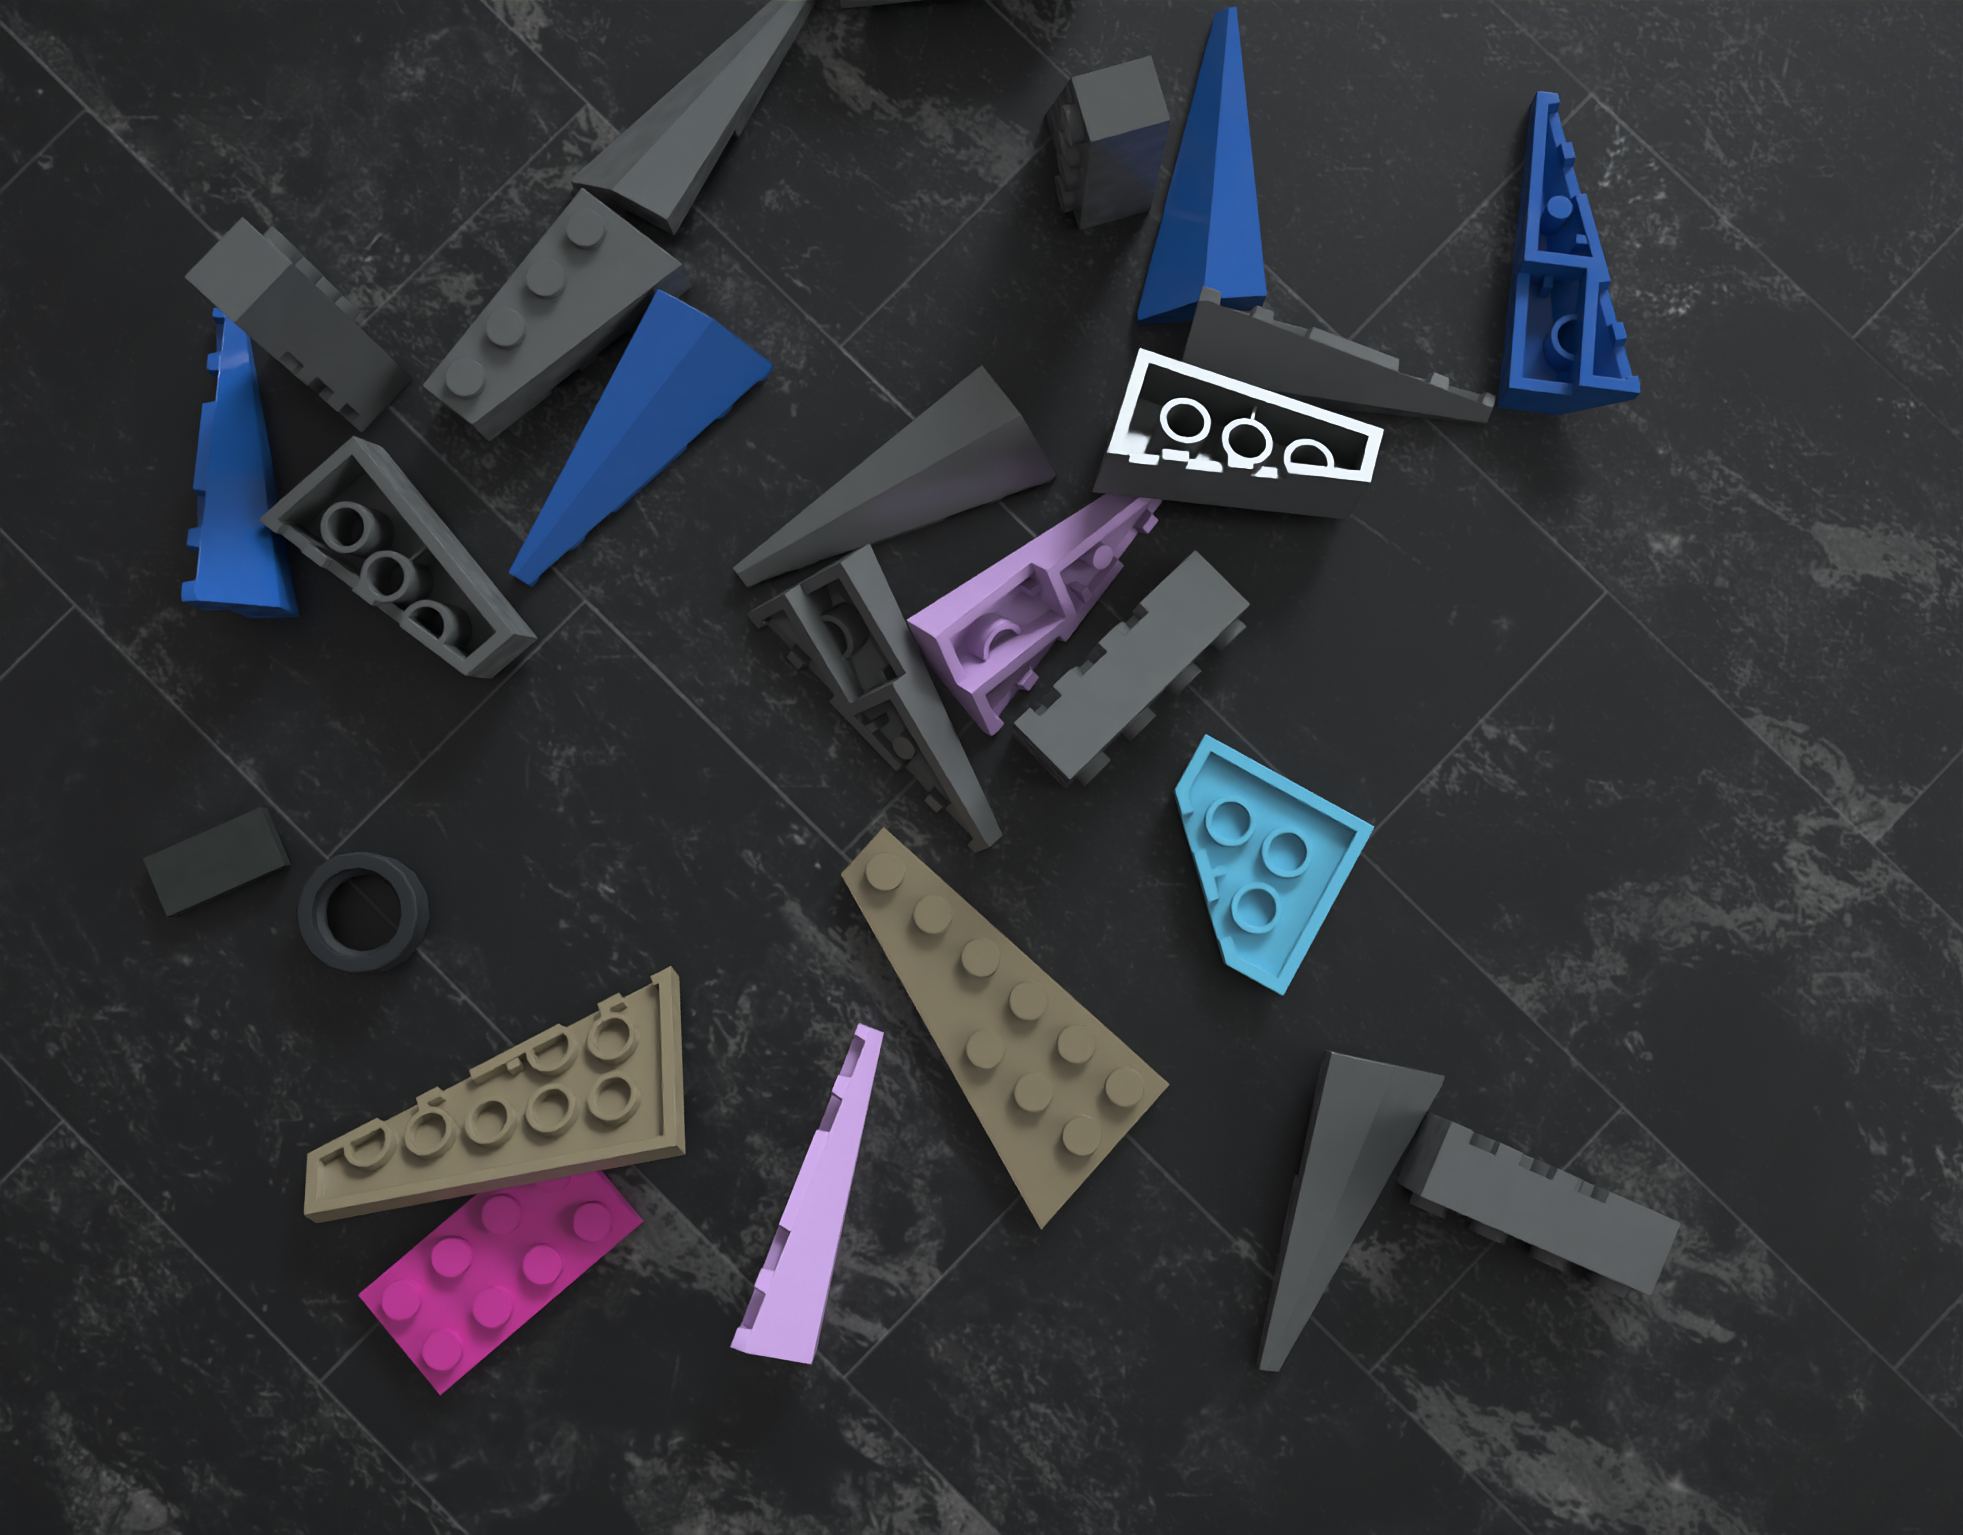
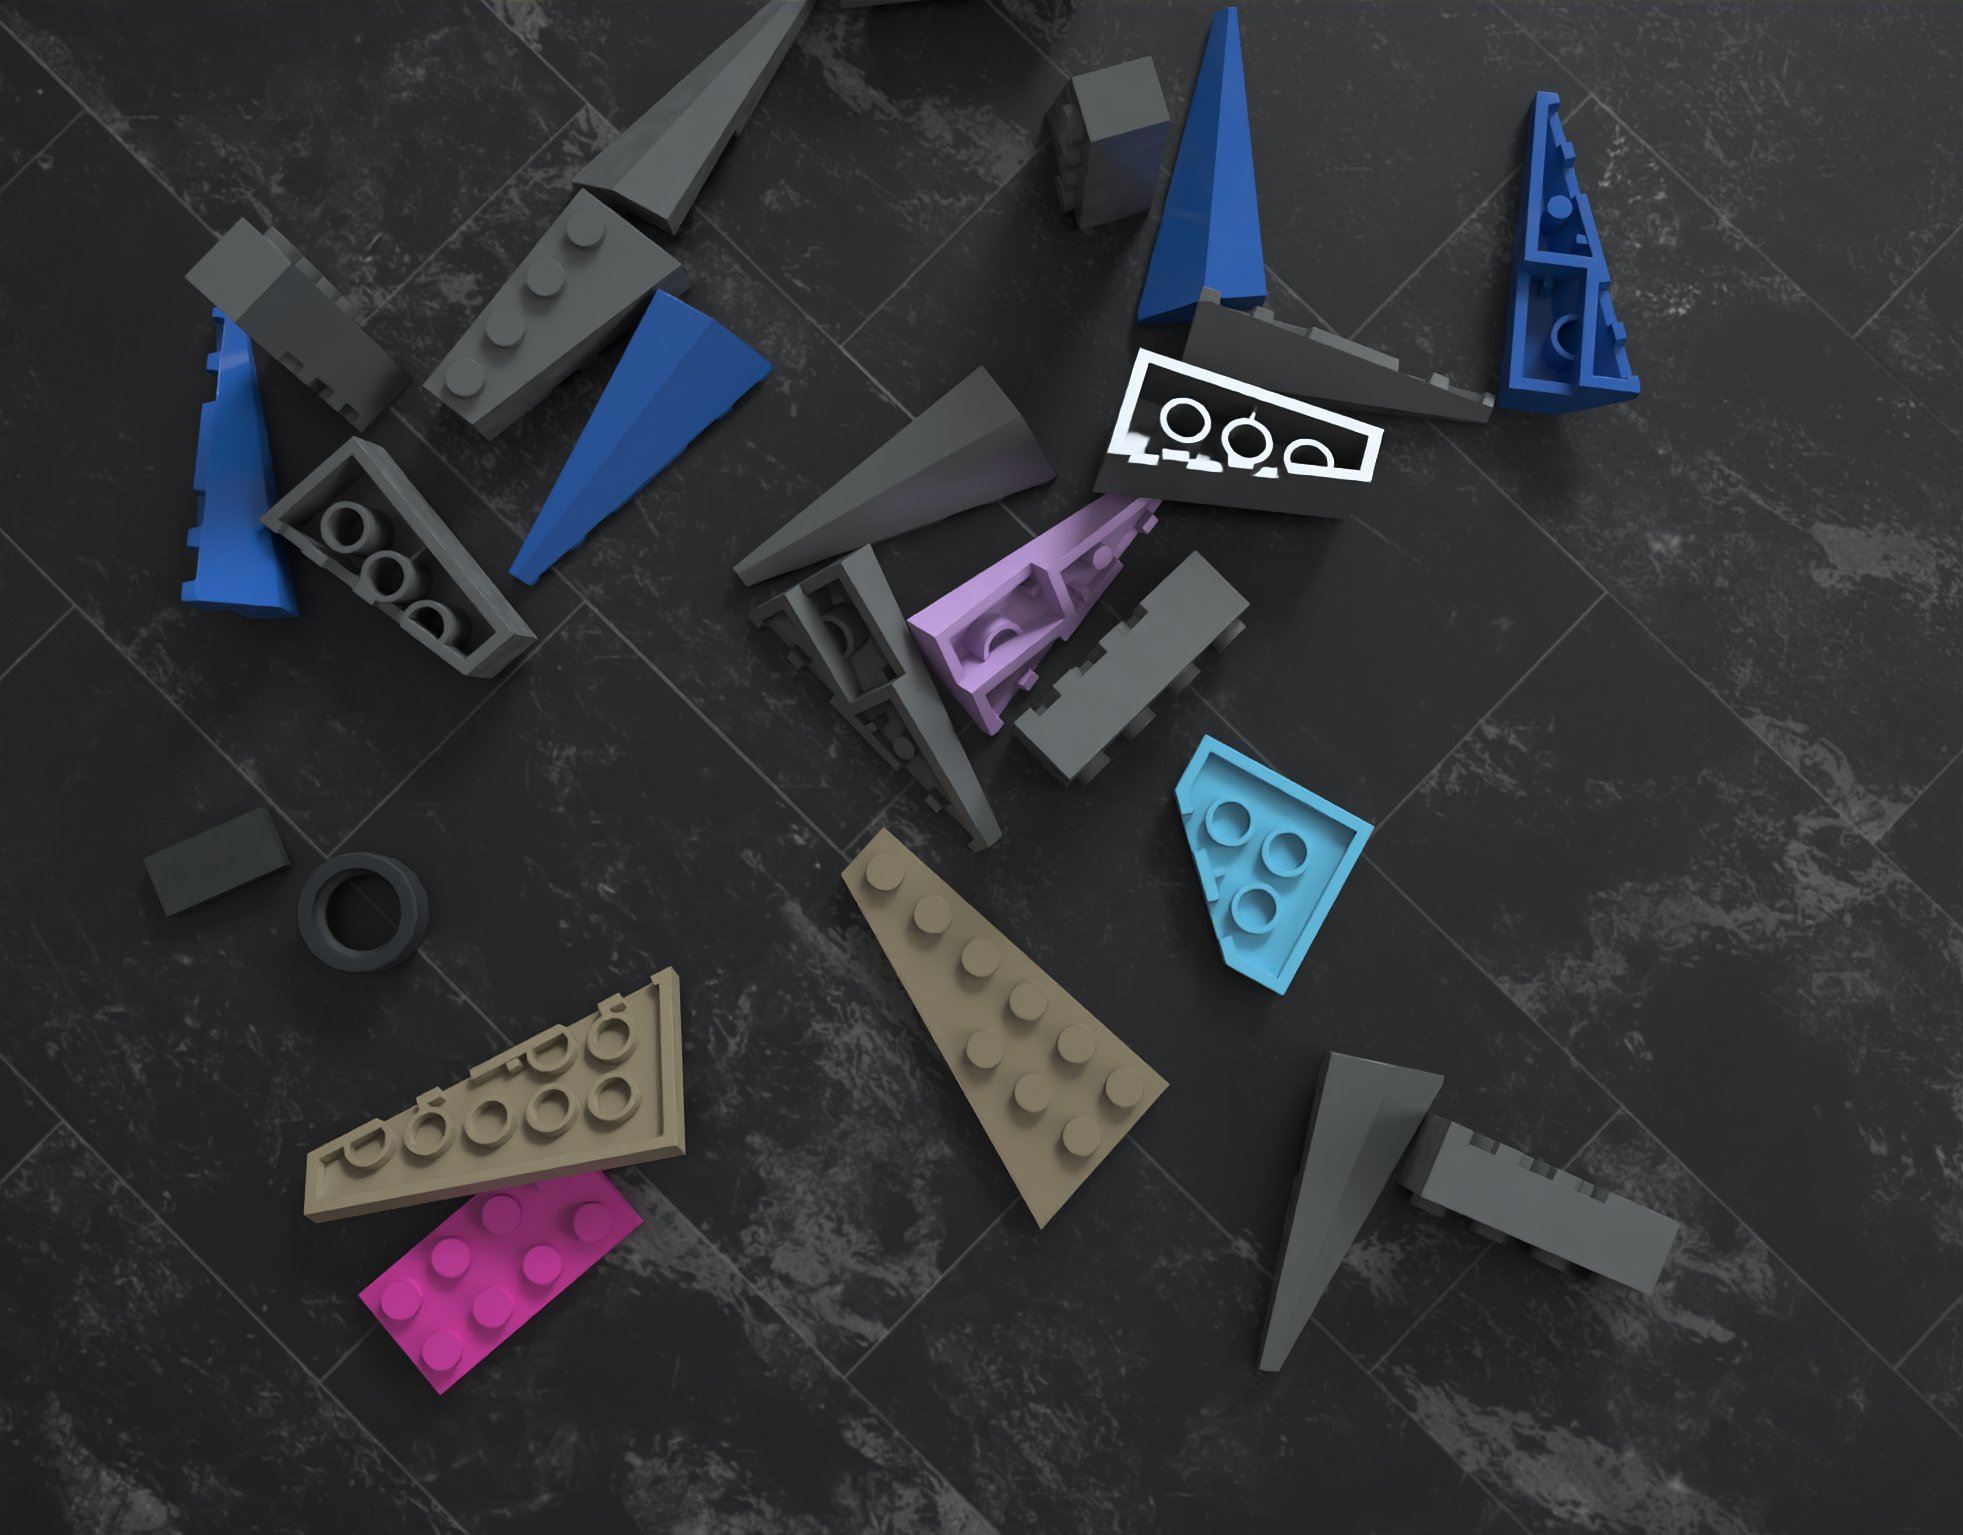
(798, 1271): lavender wedge -> none

